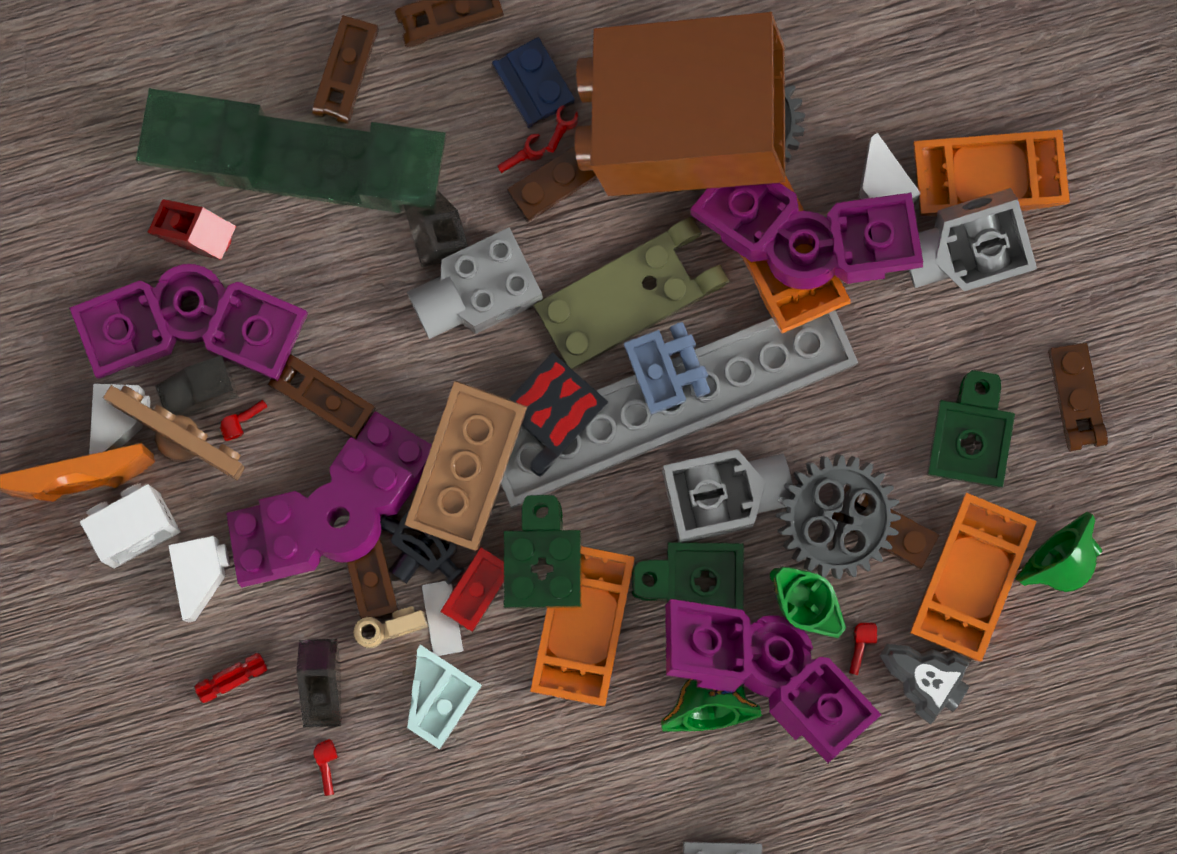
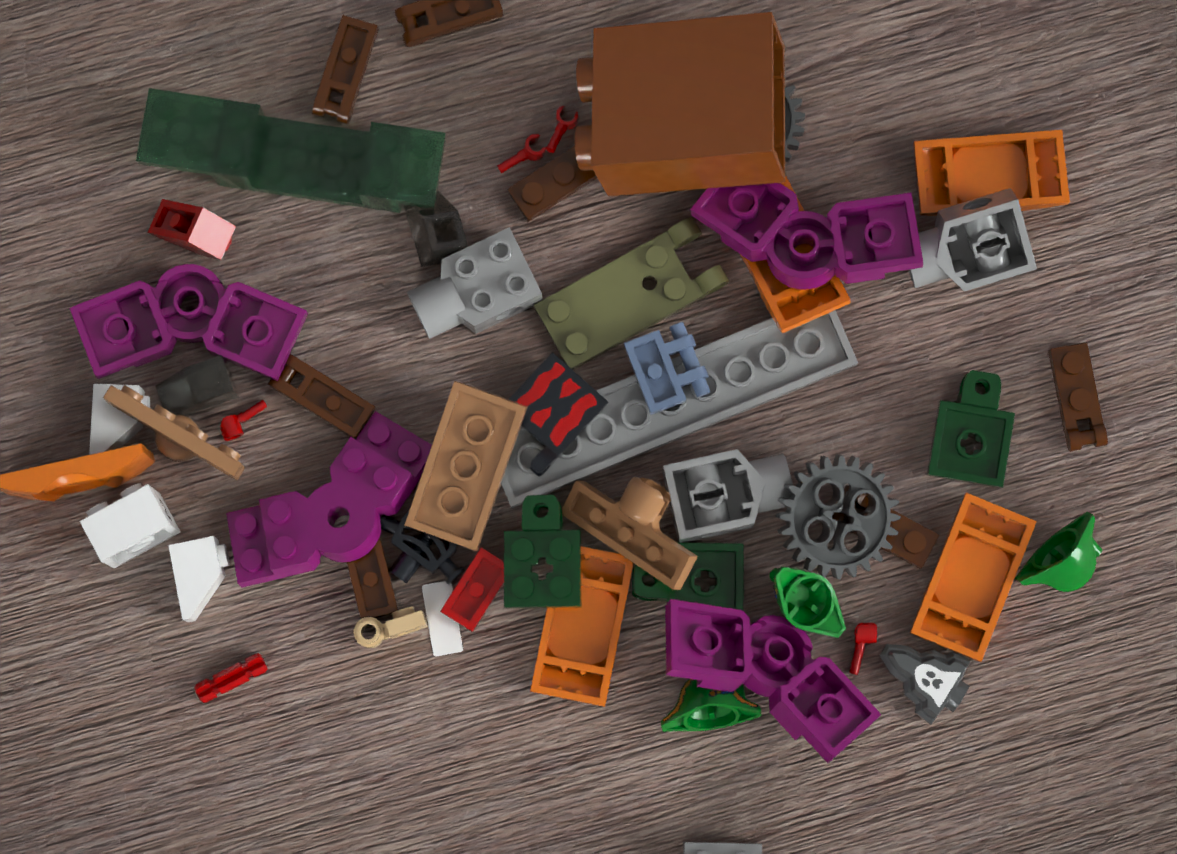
(319, 682): clear smoke slope -> none
(324, 753): red hand -> none
(438, 697): light aqua wing -> none
(533, 82): dark blue plate -> none
(632, 527): none -> medium nougat plate
(883, 173): white slope -> none

